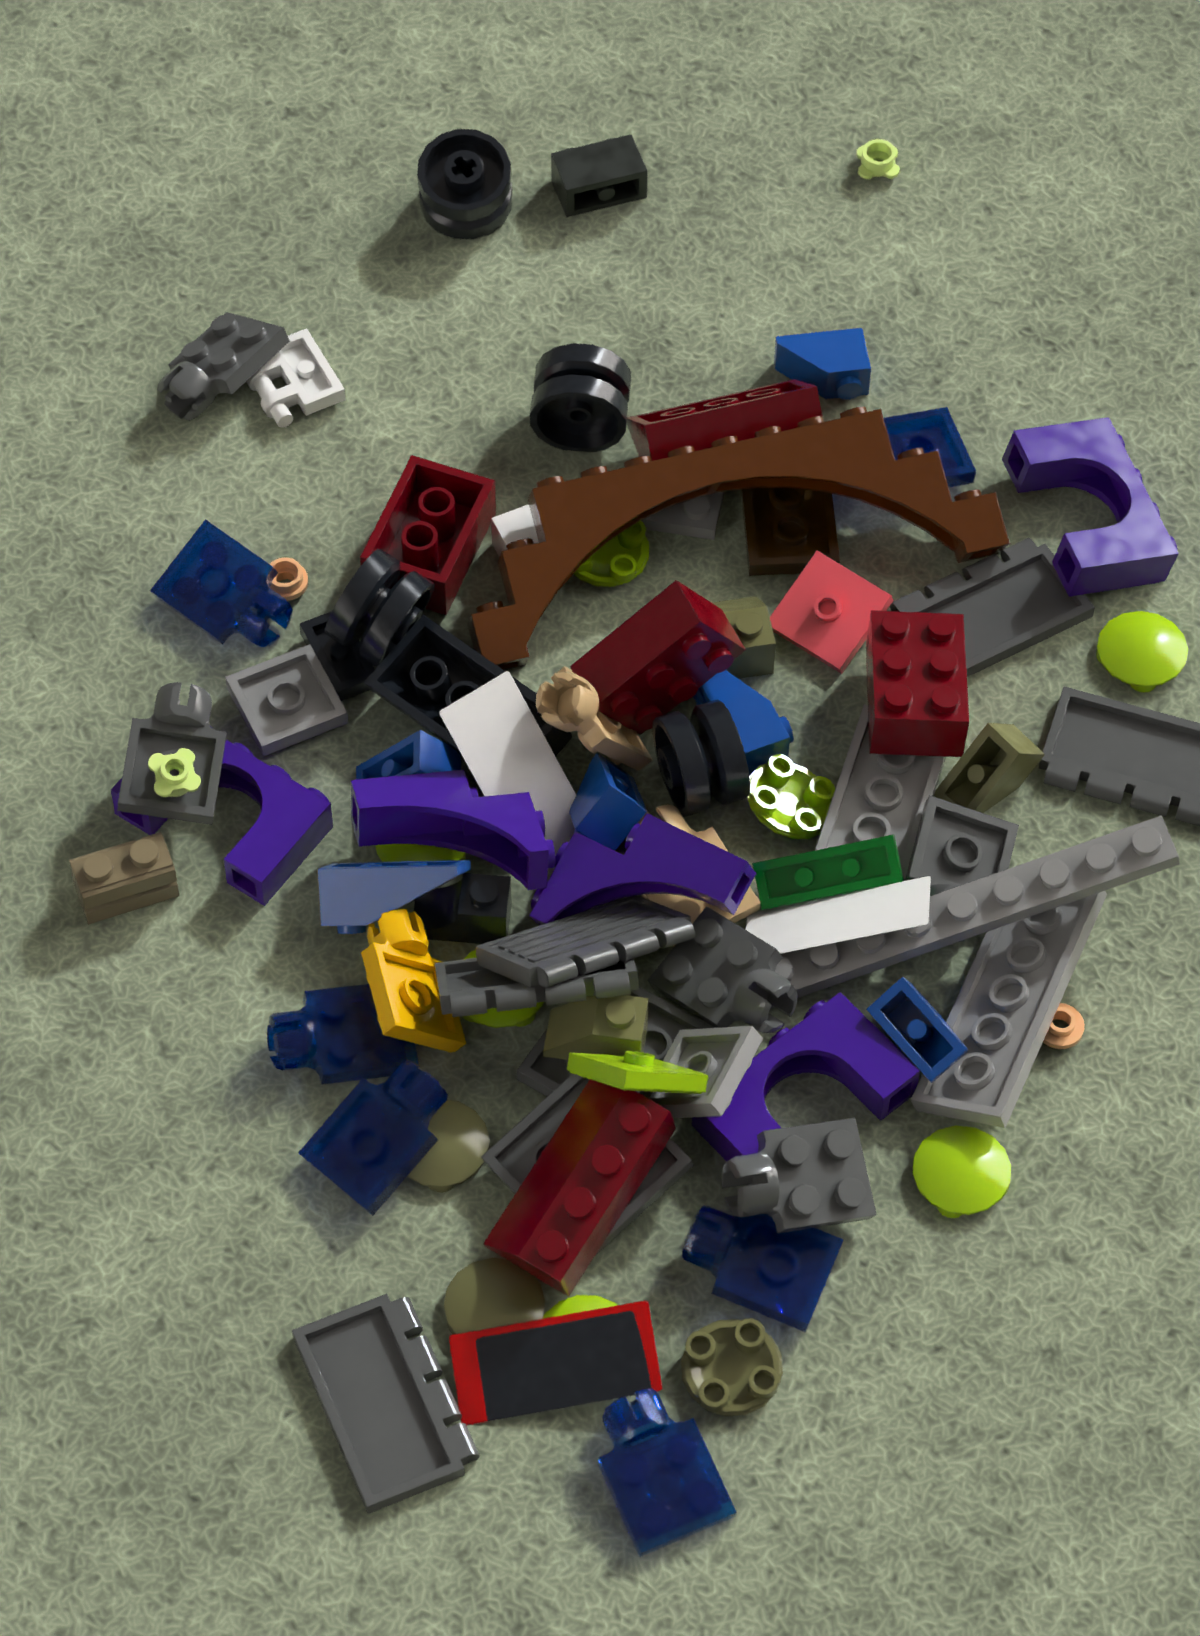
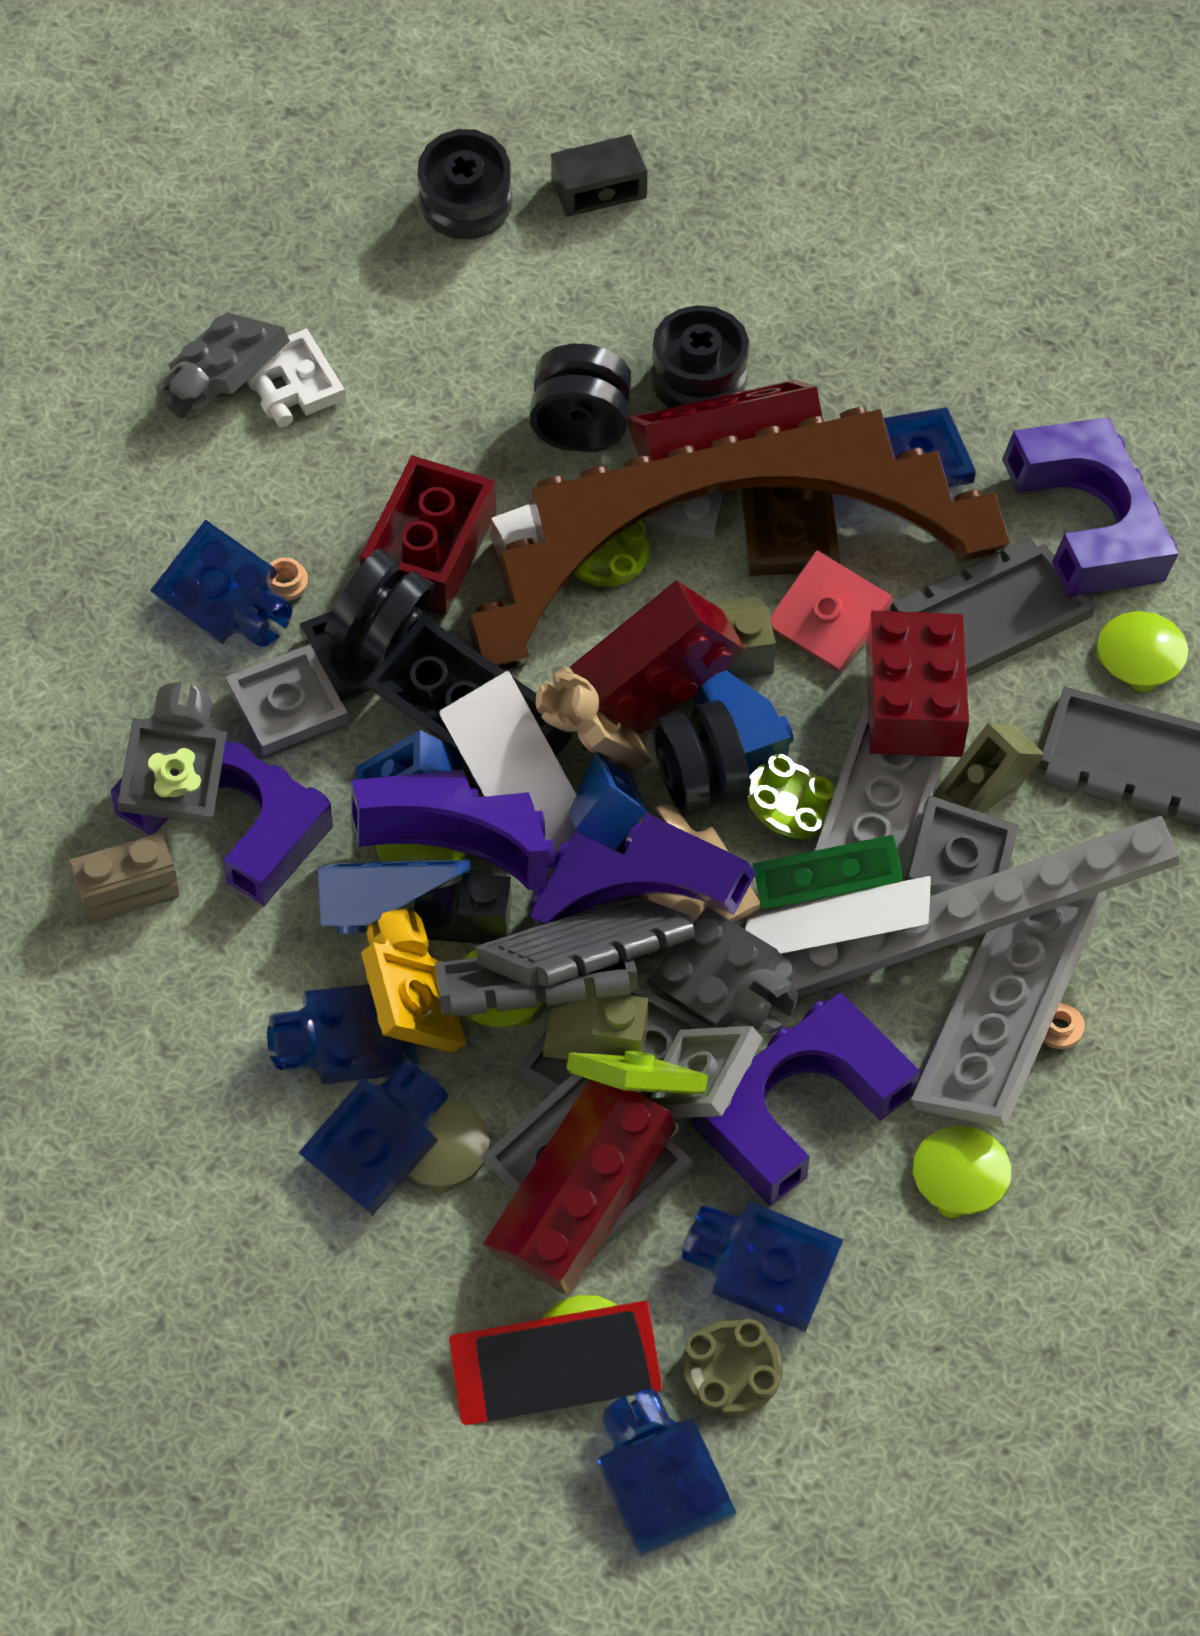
(380, 1400): dark grey hinge -> none
(491, 1296): olive dish -> none
(699, 355): none -> black wheel
(803, 1177): dark grey plate -> none
(828, 359): blue slope -> none
(878, 159): yellowish green plate -> none
(917, 1029): blue slope -> none

